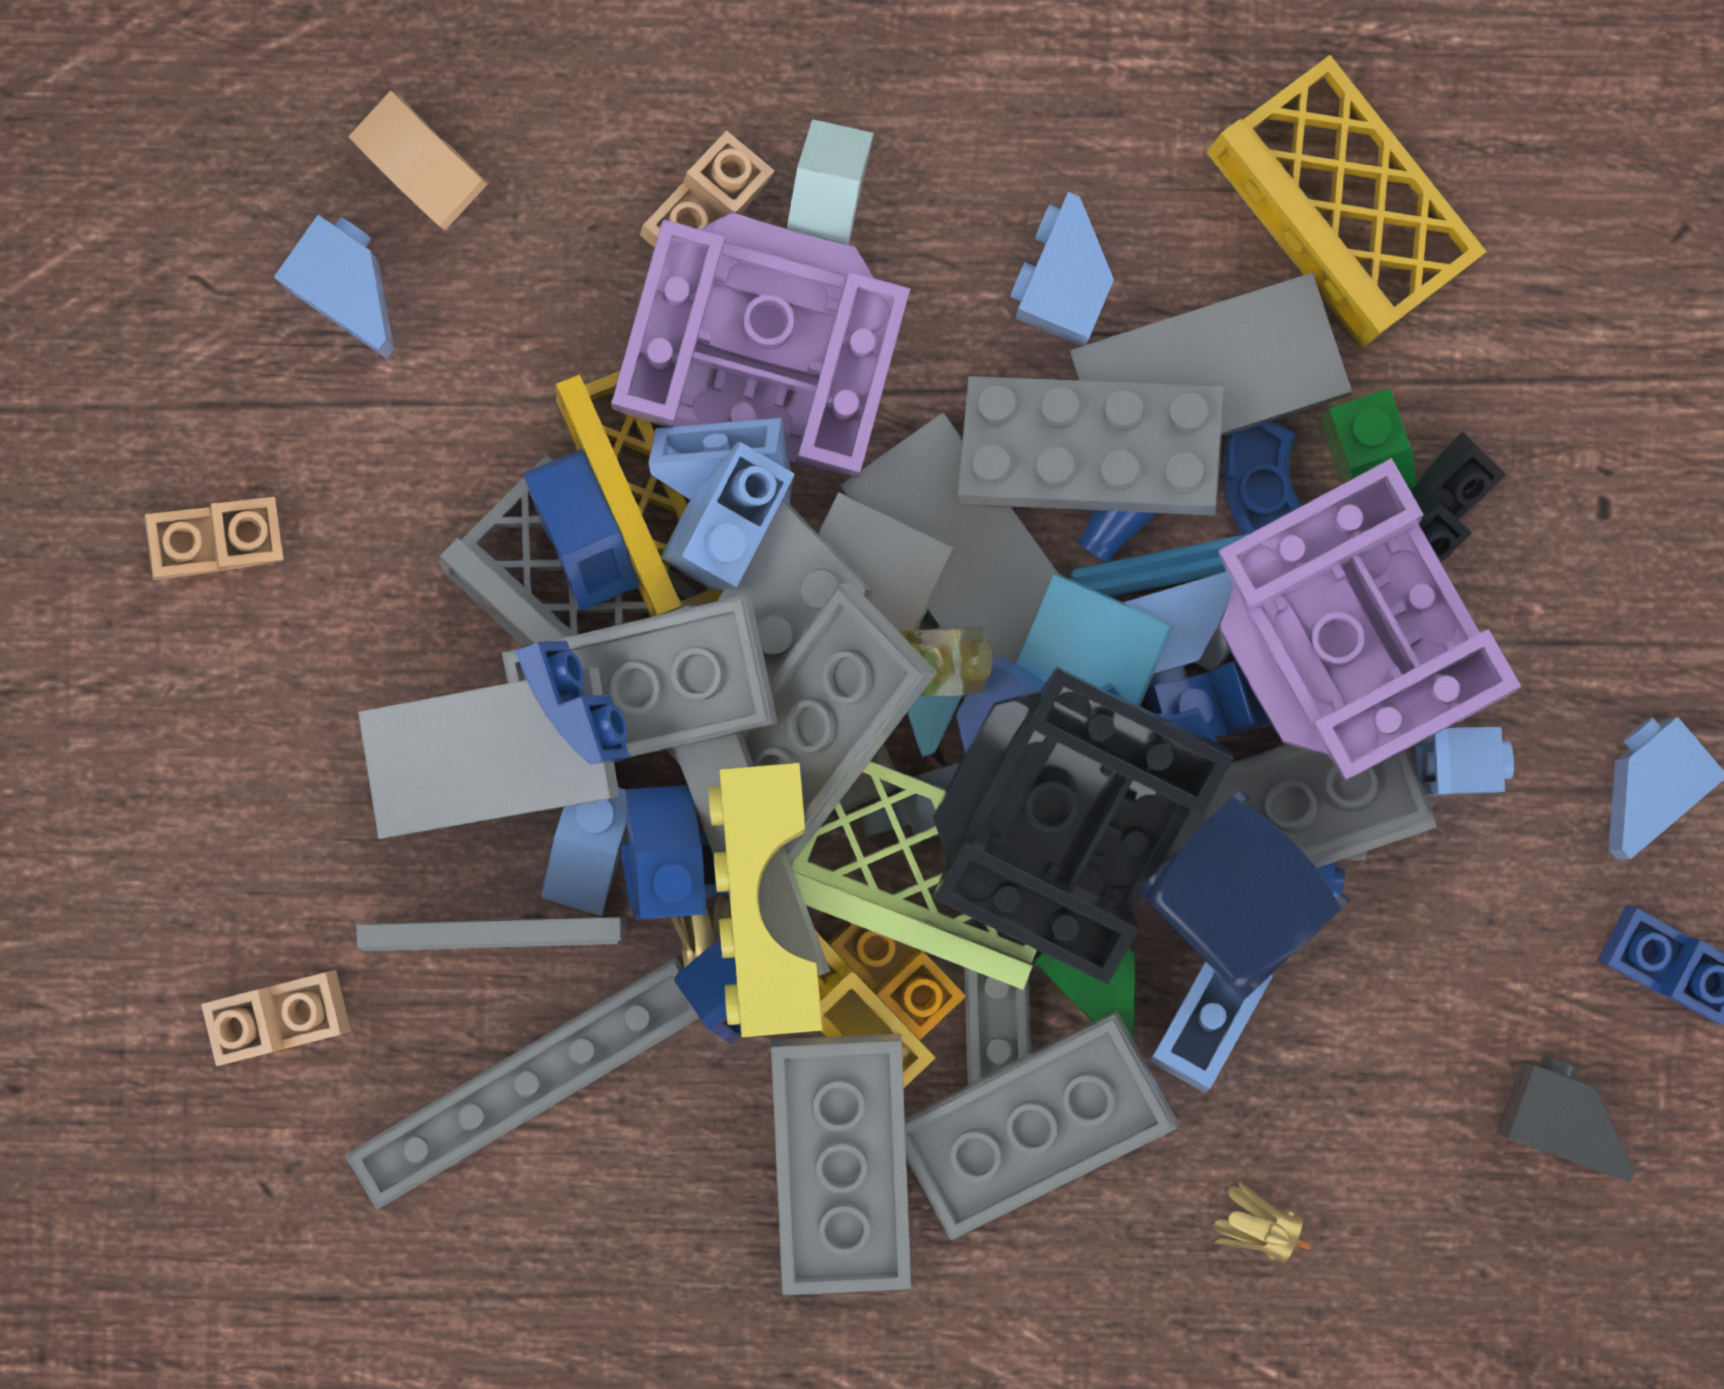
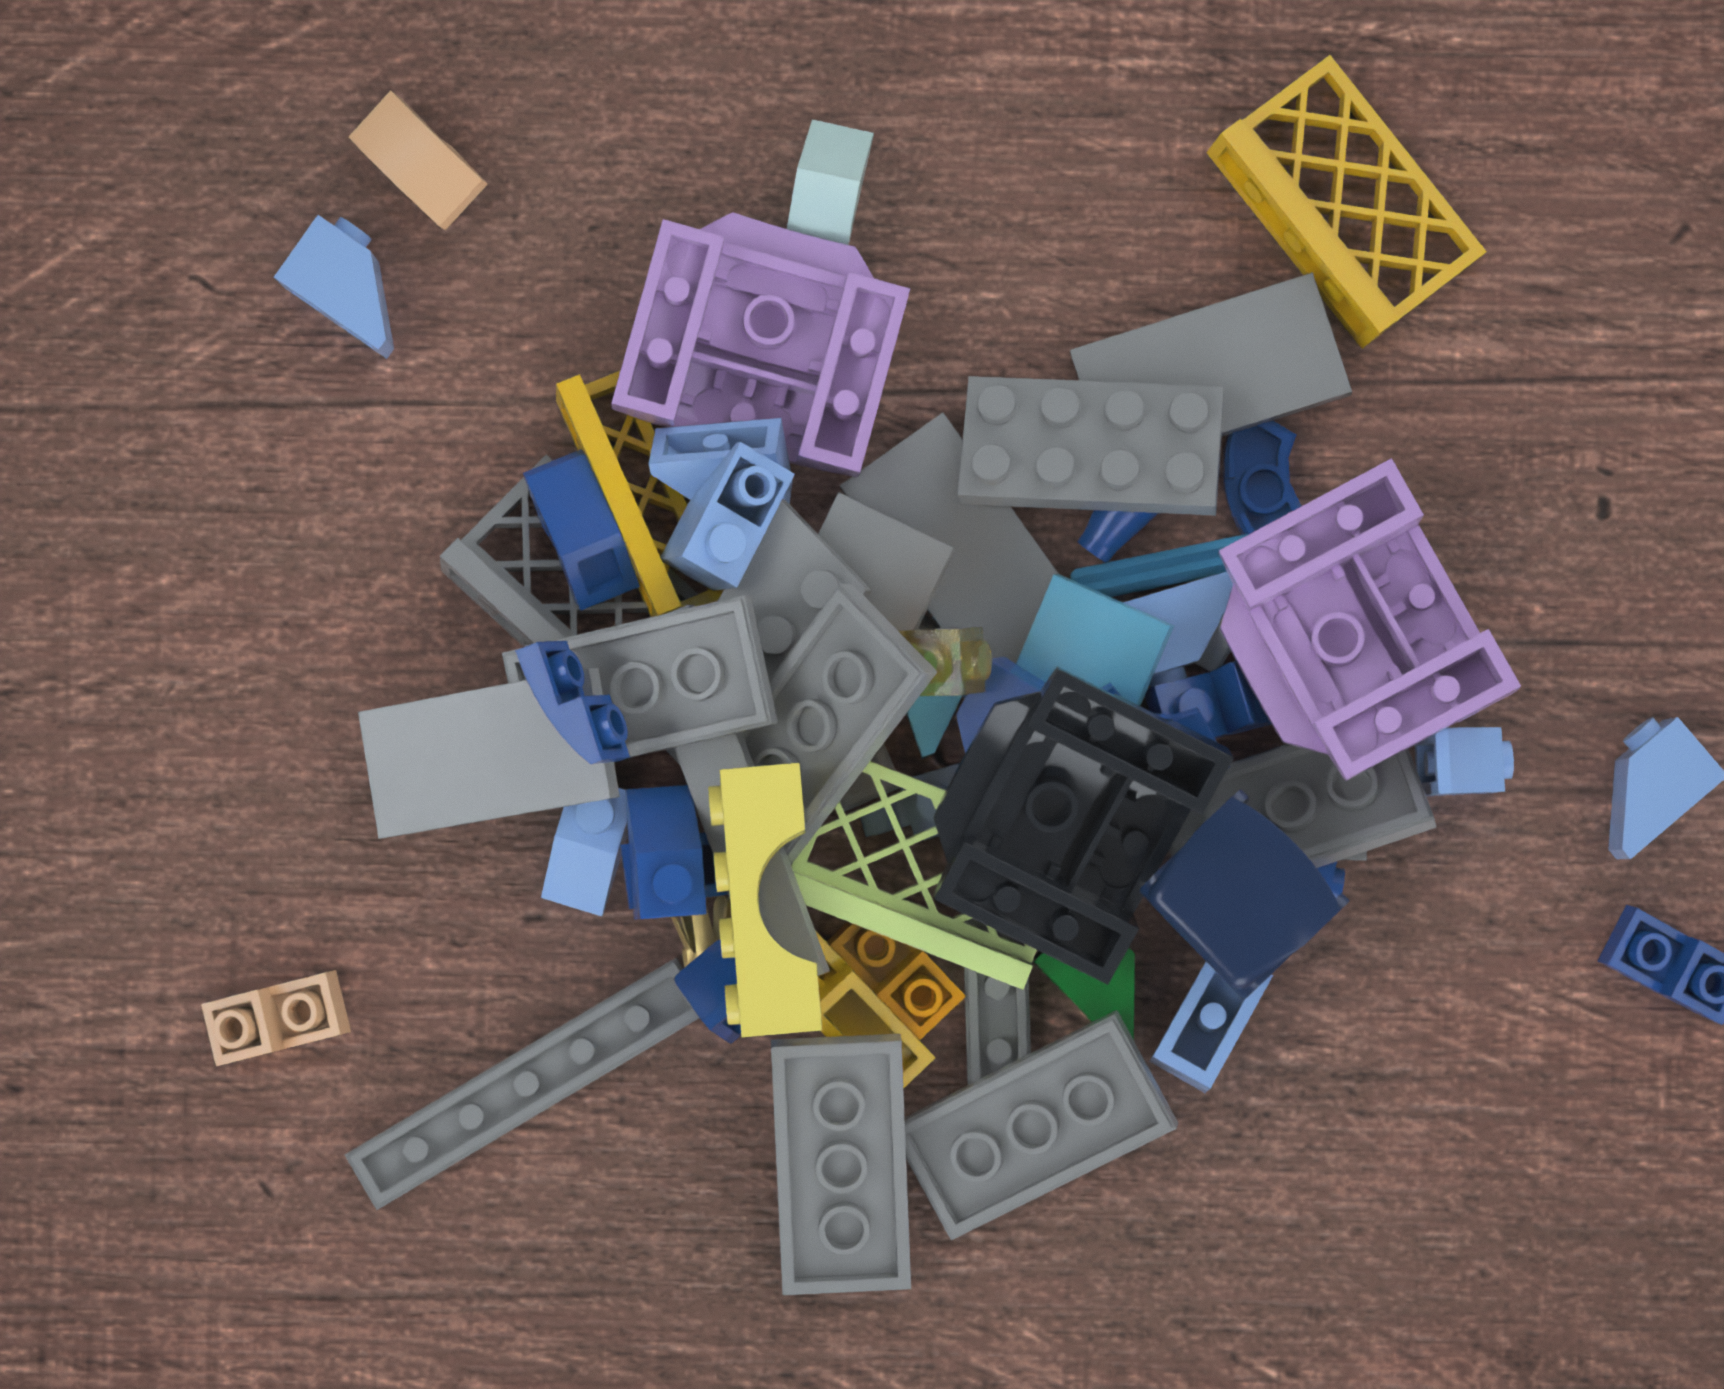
(213, 538): light nougat slope -> none
(492, 933): light grey tile -> none
(715, 186): light nougat slope -> none
(1069, 279): light blue slope -> none
(1270, 1231): pearl gold piece -> none
(1366, 435): green slope -> none
(1450, 489): black slope -> none
(1563, 1118): dark grey slope -> none

